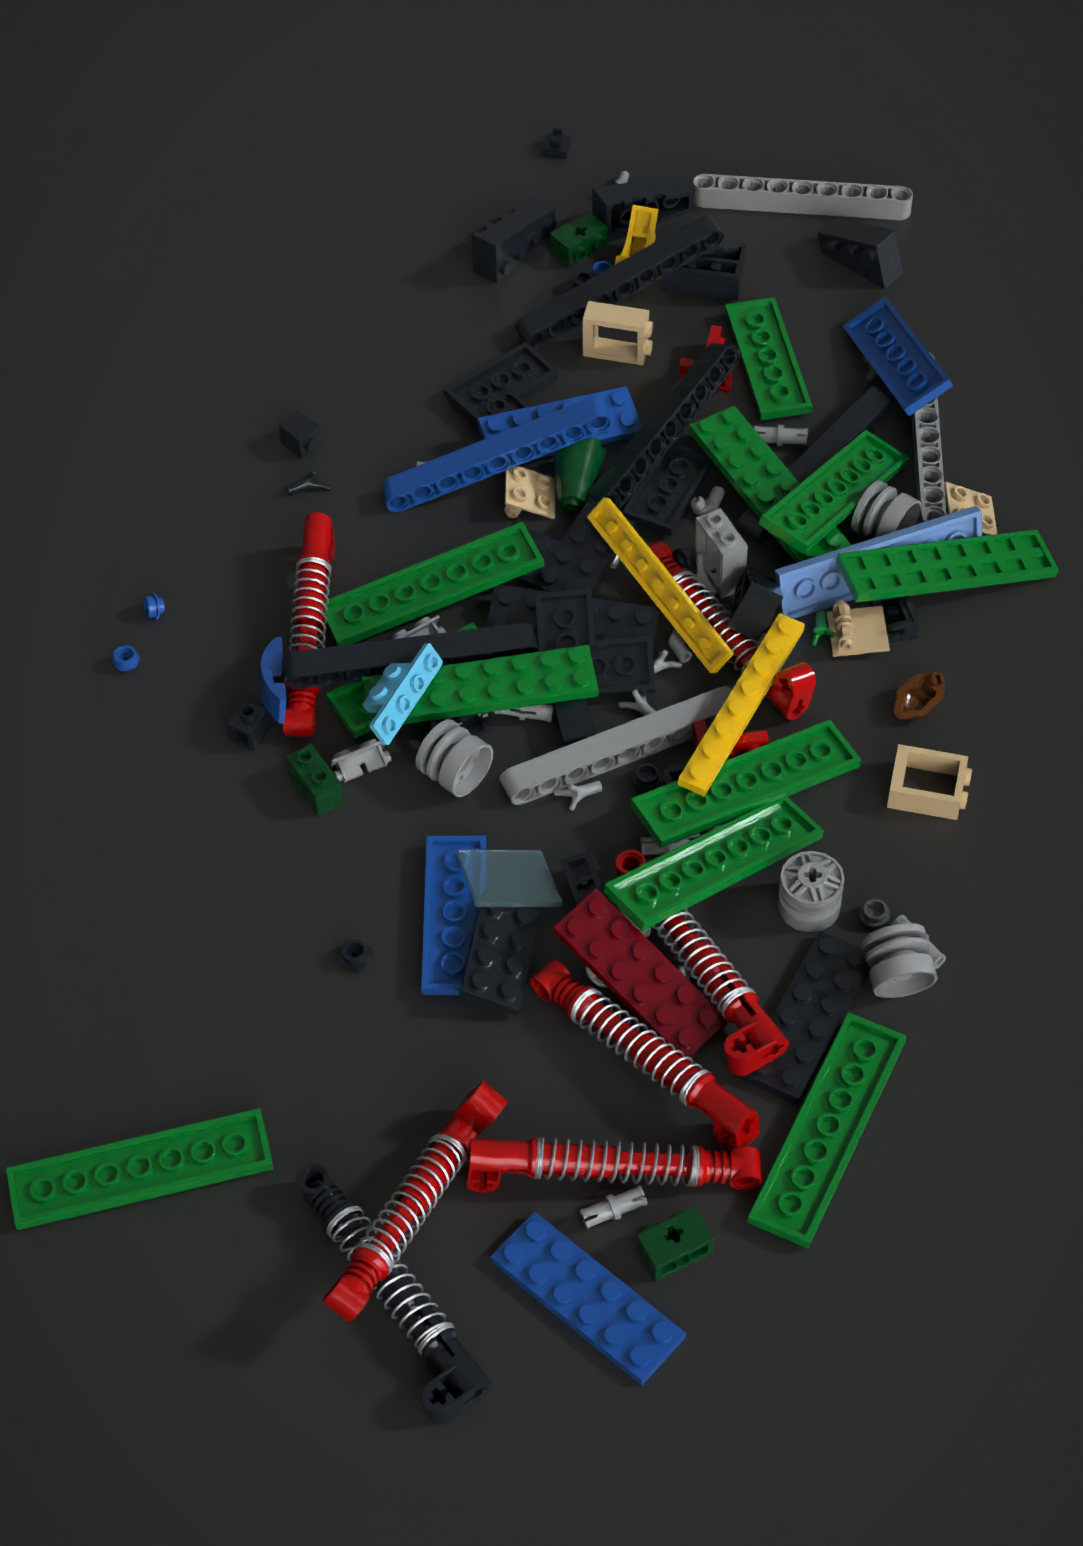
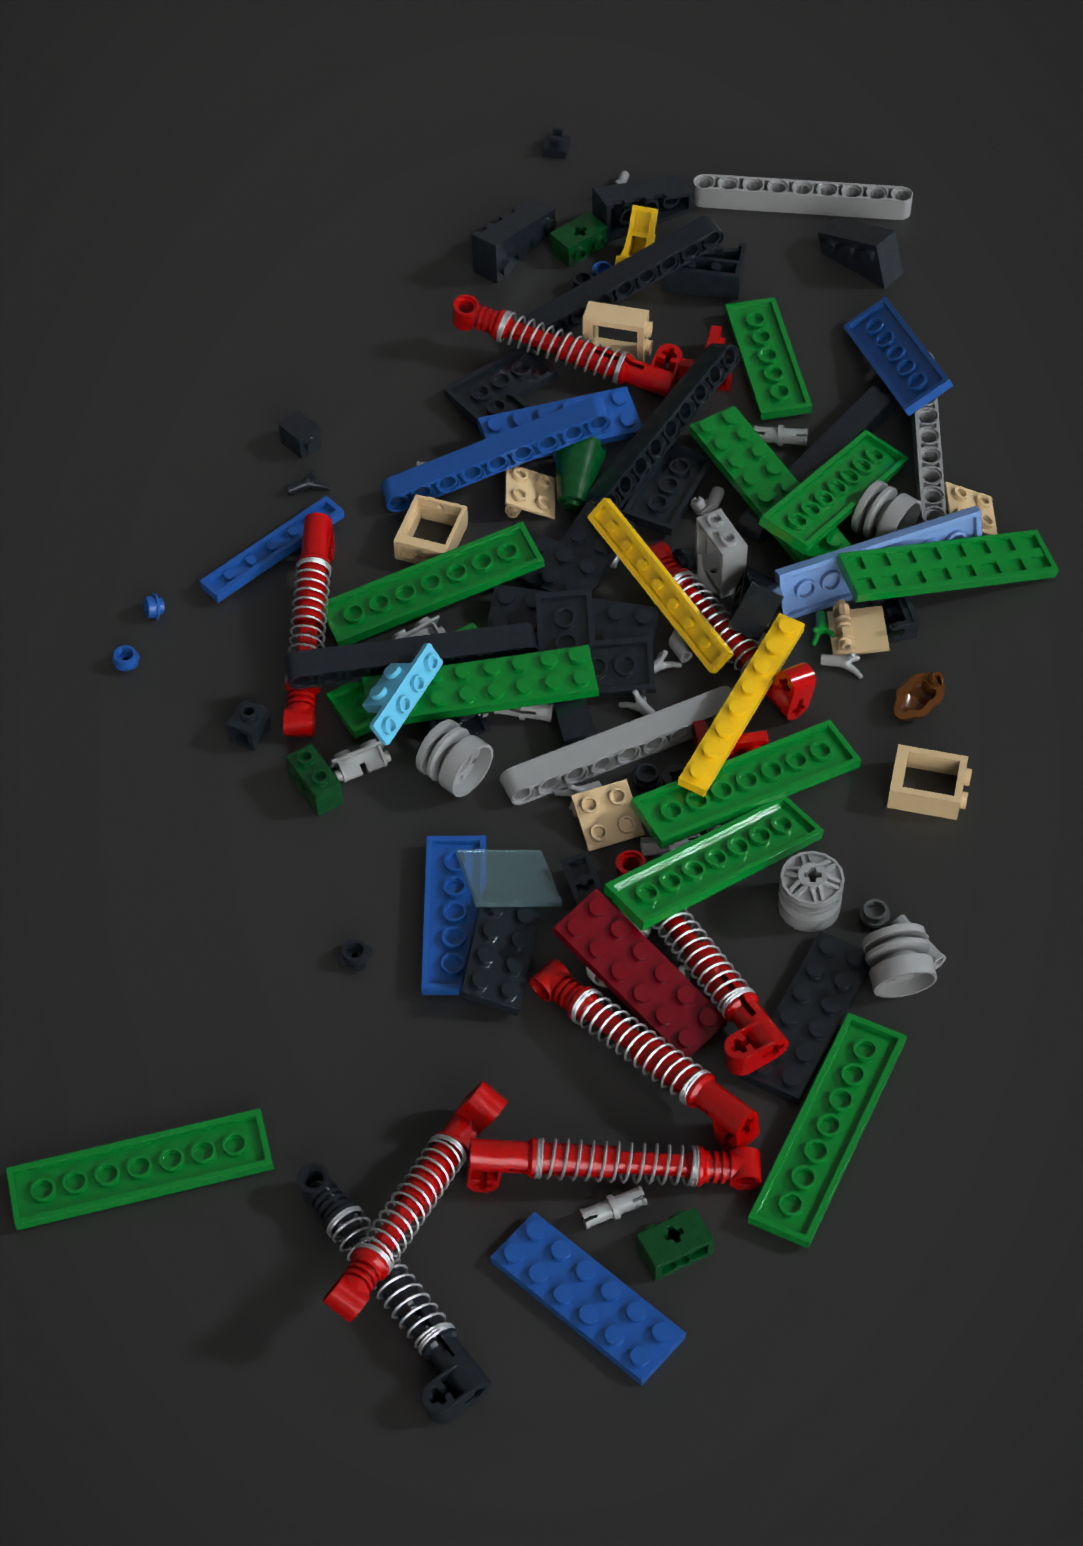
(265, 552): none -> blue plate
(273, 694): blue slope -> none
(417, 550): none -> tan window
(606, 815): none -> tan hinge
(620, 366): none -> red piece
(842, 661): none -> light grey bar

